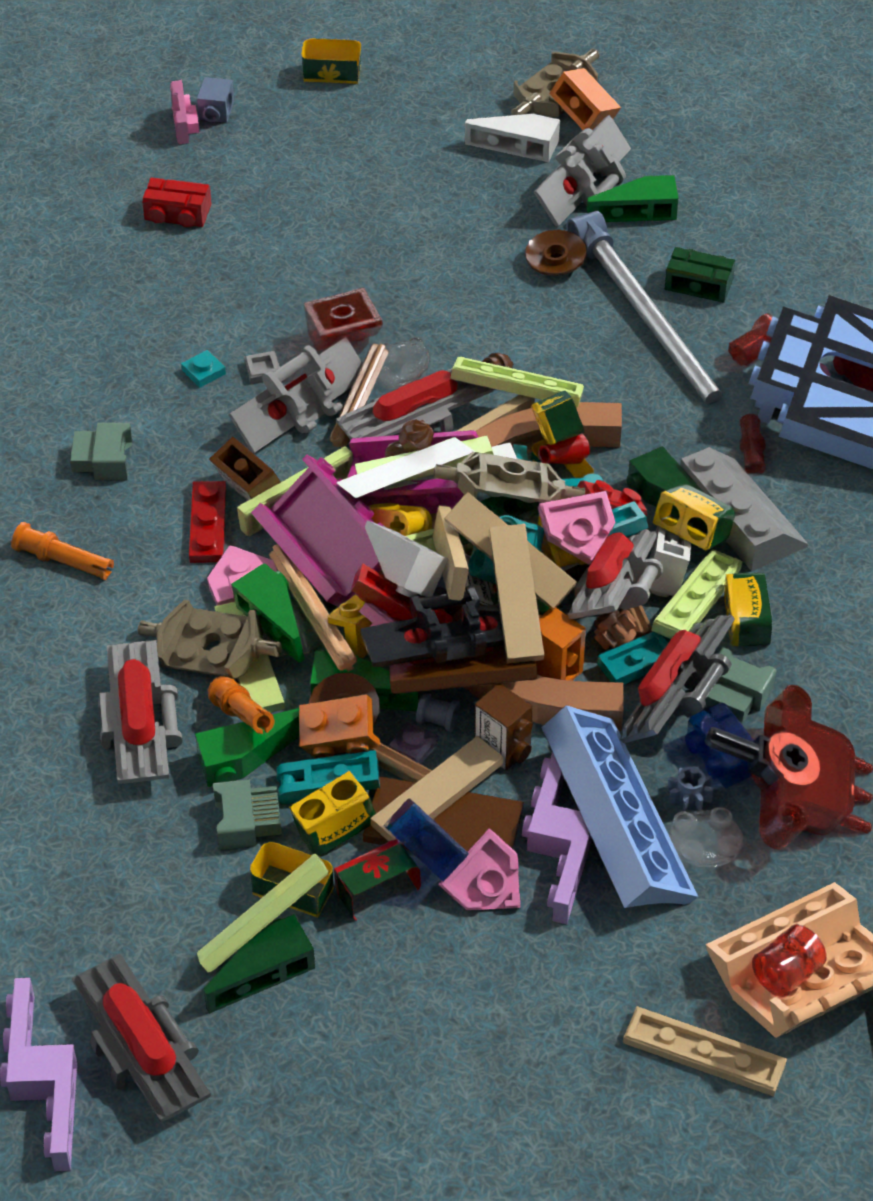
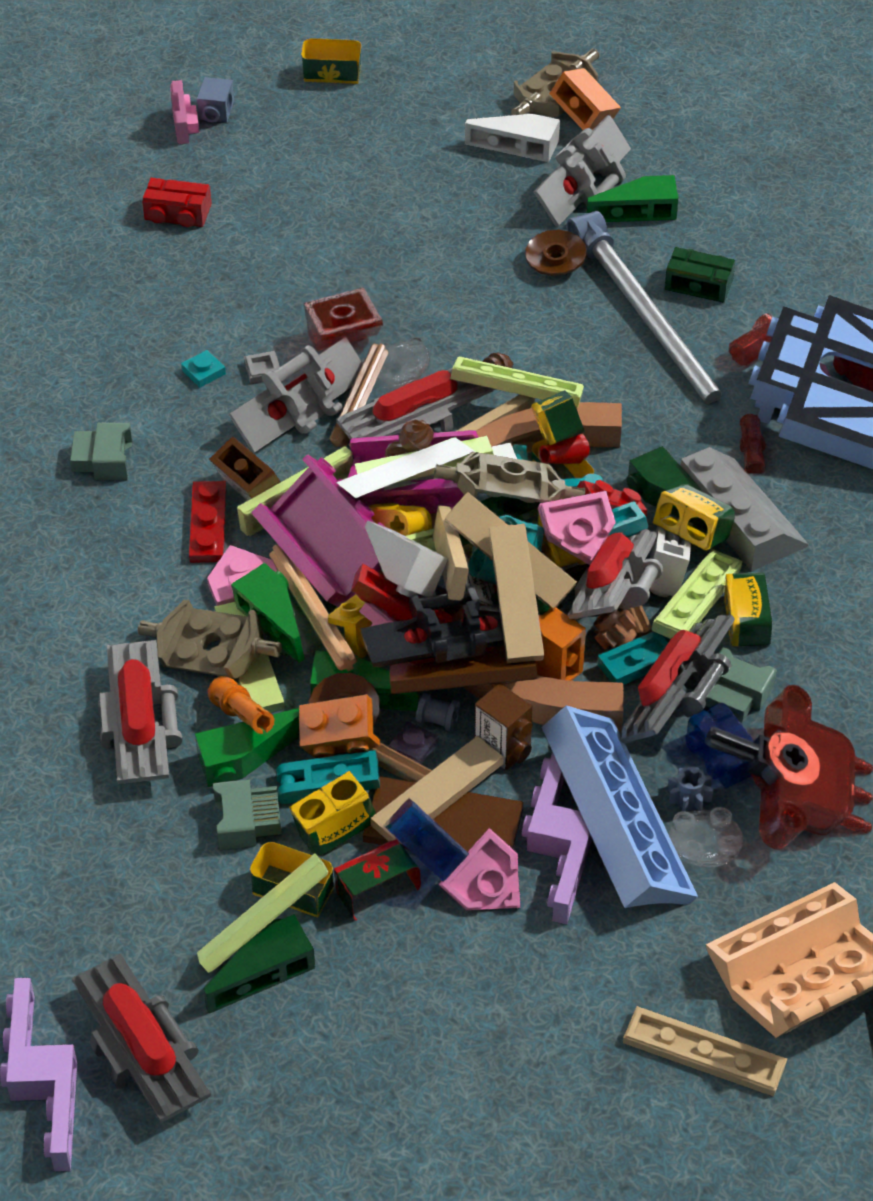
(49, 547): orange pin -> none
(789, 960): clear red wheel -> none

